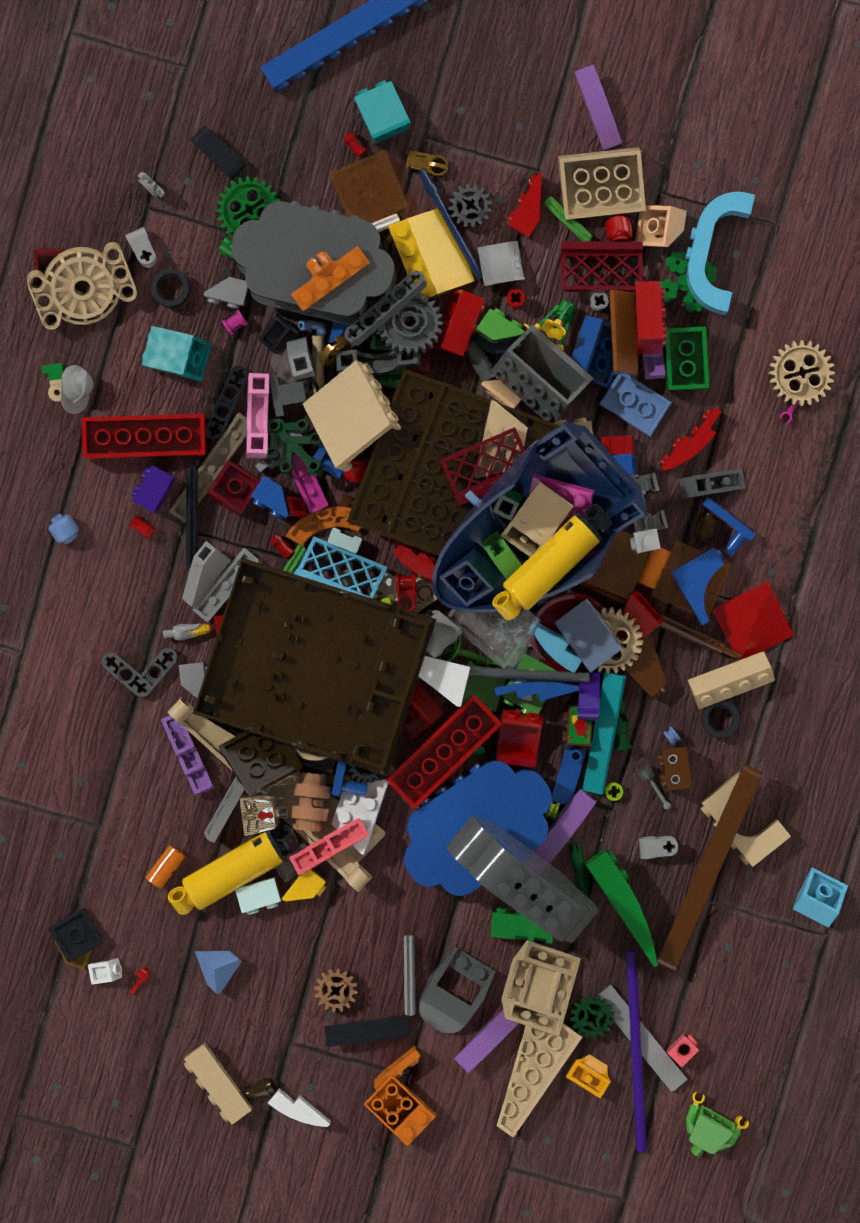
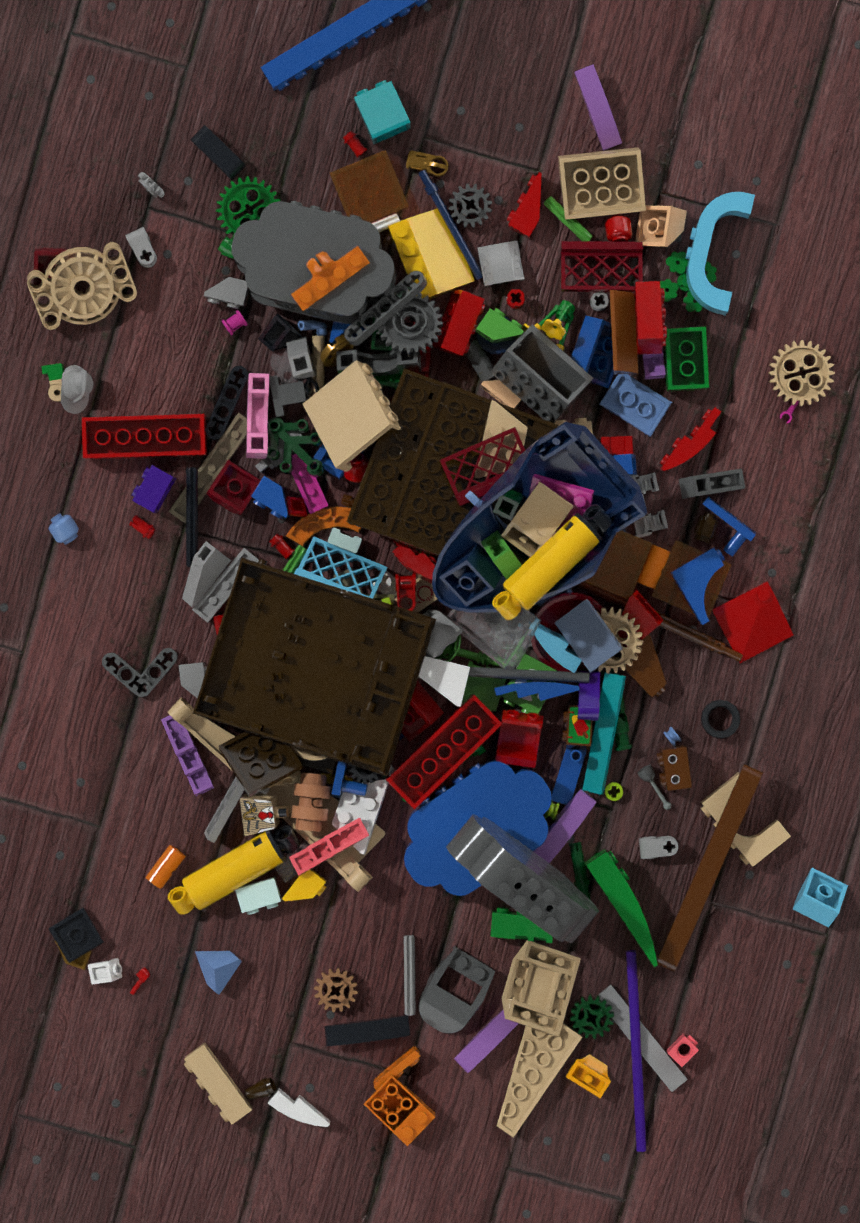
(166, 273): black tyre -> none
(176, 353): teal slope -> none
(187, 631): light grey piece -> none
(645, 541): white bracket -> none
(710, 1130): bright green torso -> none
(731, 680): tan brick -> none

